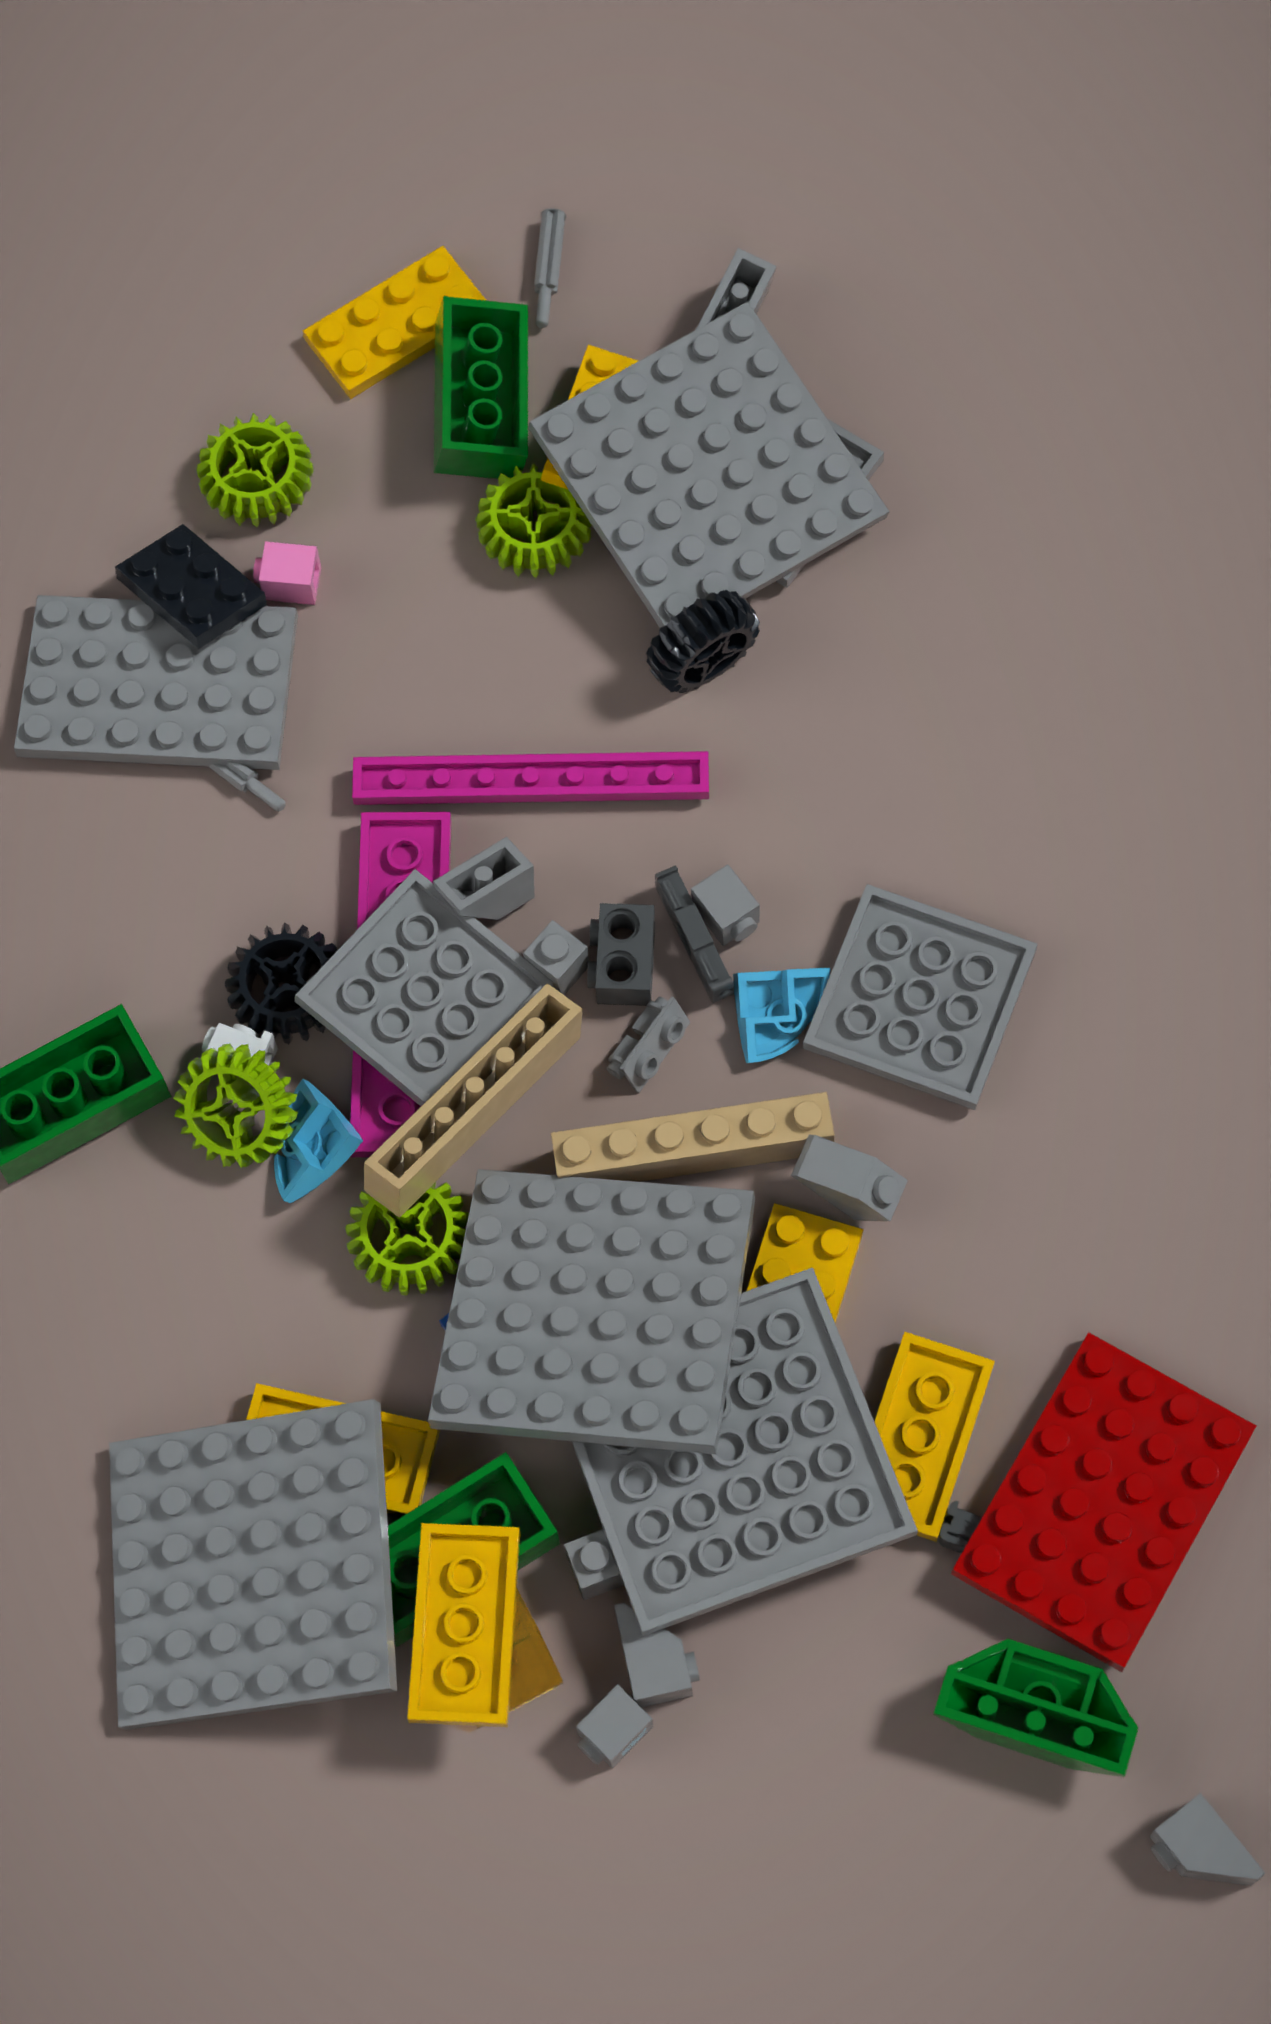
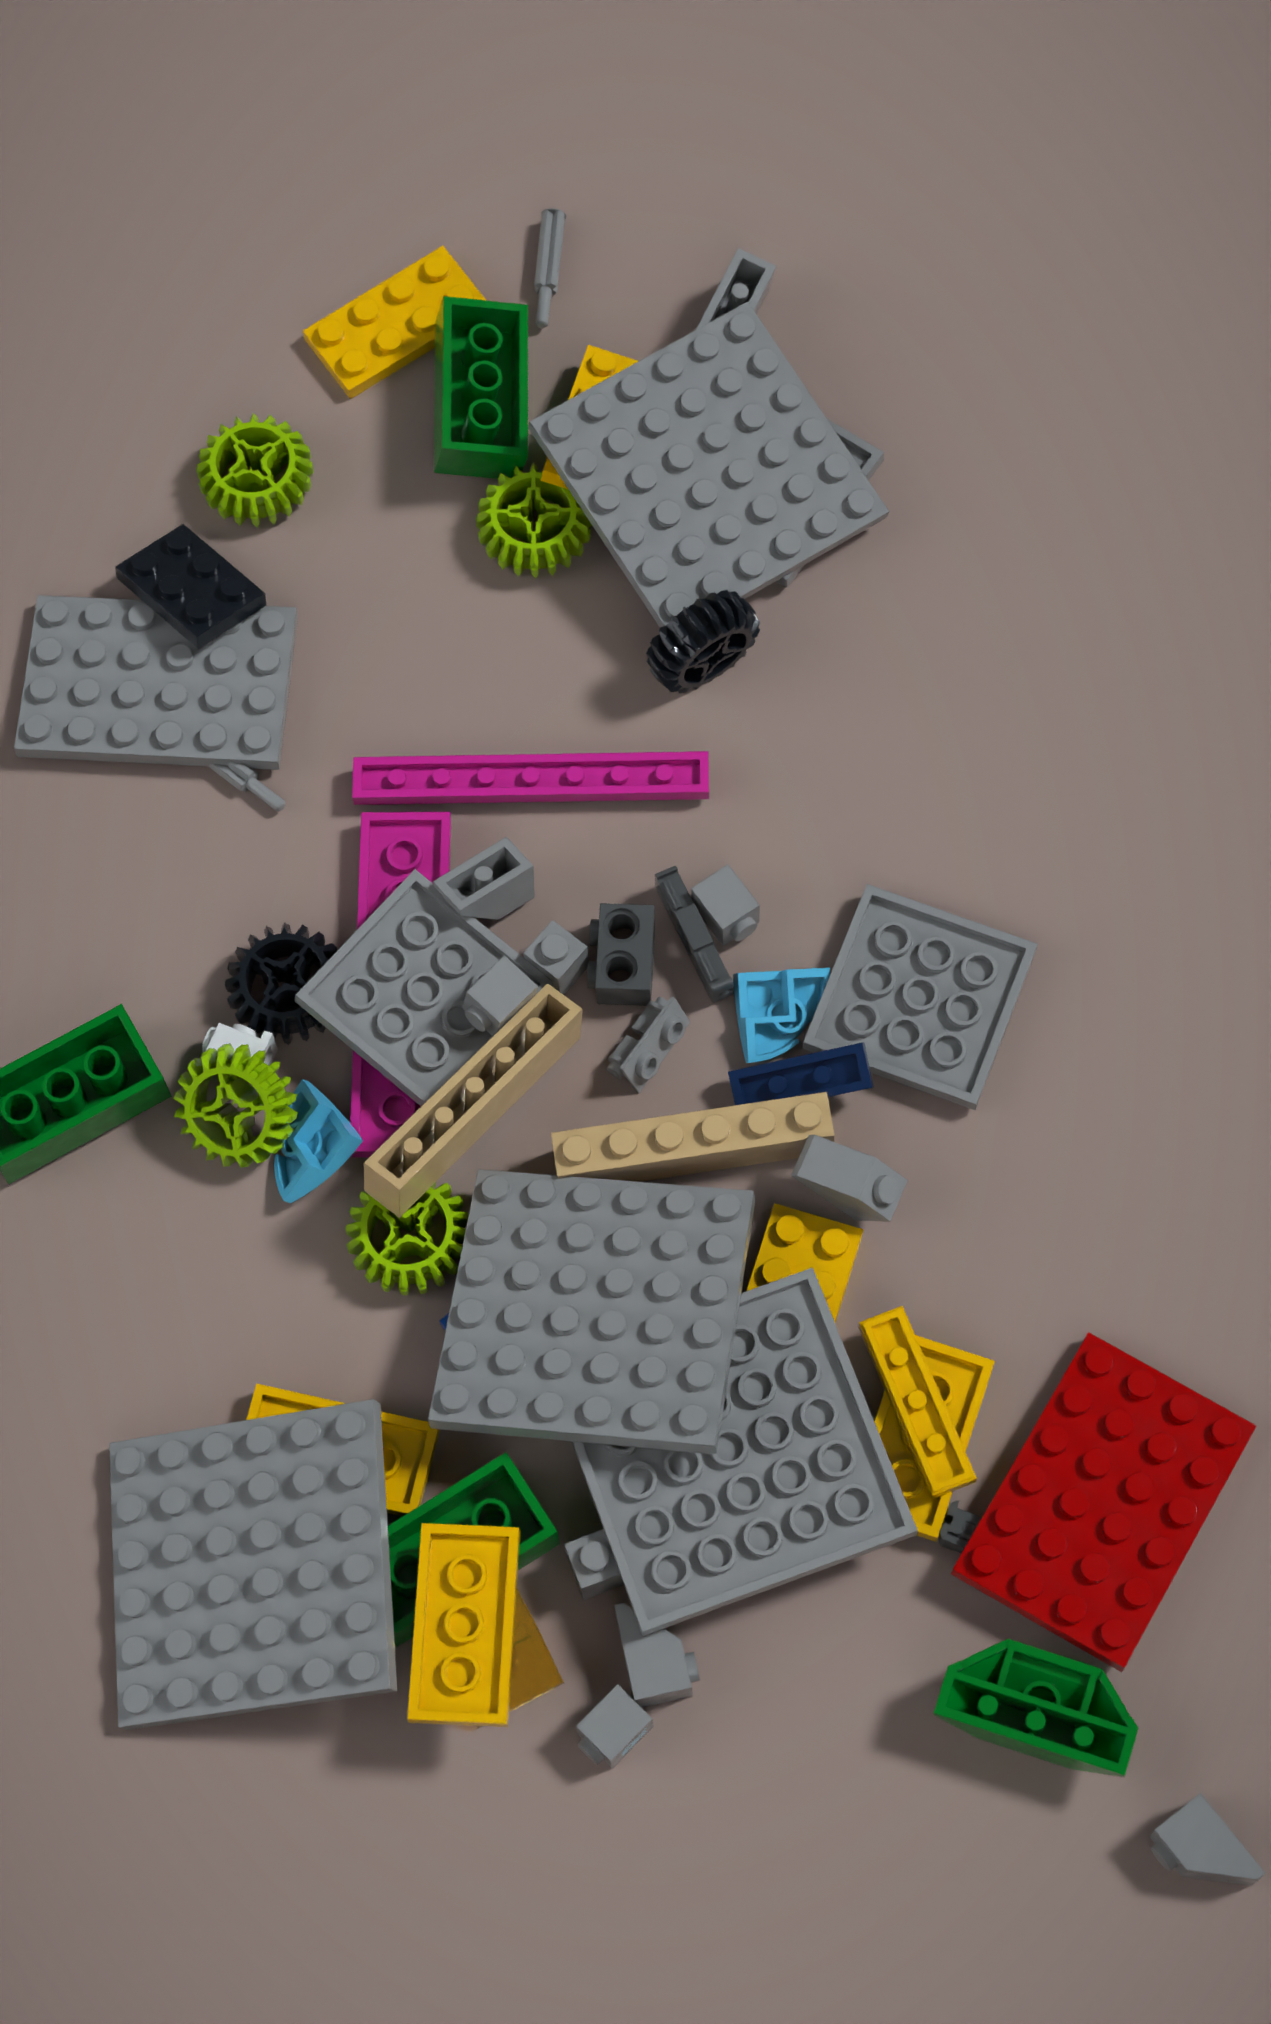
(288, 572): bright pink brick -> none
(498, 996): none -> light grey brick
(829, 1071): none -> dark blue plate
(917, 1402): none -> yellow tile

